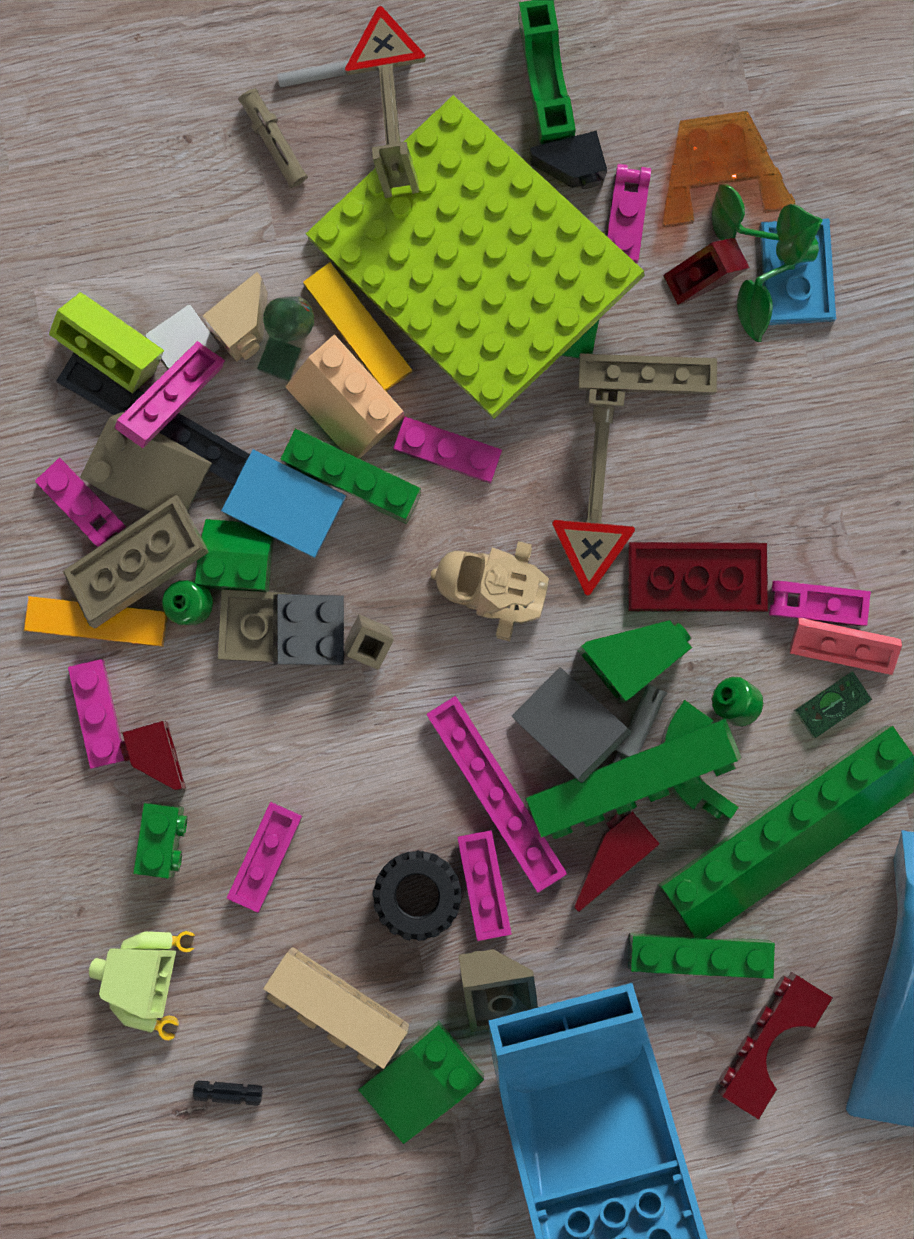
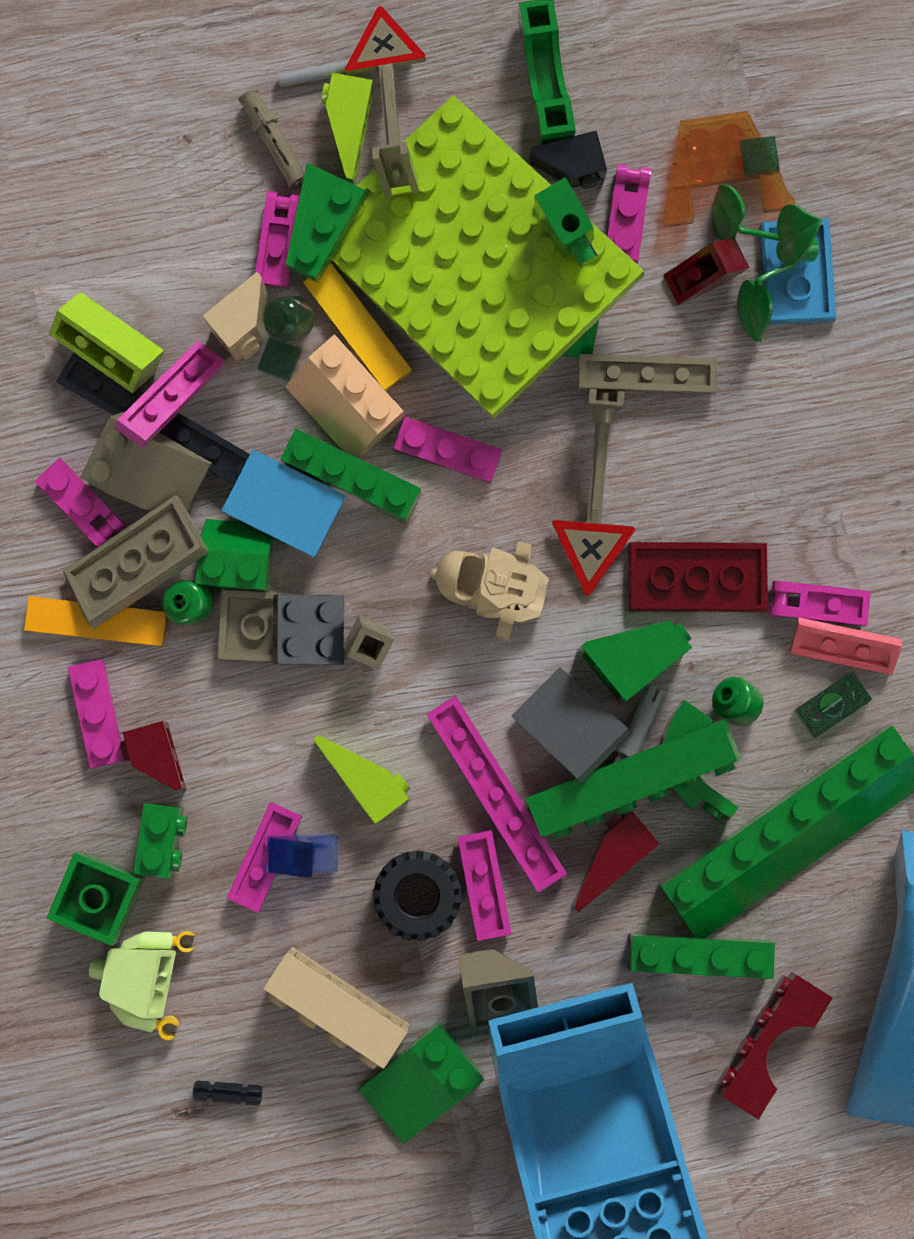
(95, 898): none -> green brick
(180, 334): white sticker -> none
(275, 240): none -> dark pink plate
(302, 854): none -> clear blue slope
(321, 221): none -> green wing
(348, 110): none -> lime slope
(371, 784): none -> lime slope
(561, 210): none -> green torso
(759, 156): none -> clear green tile

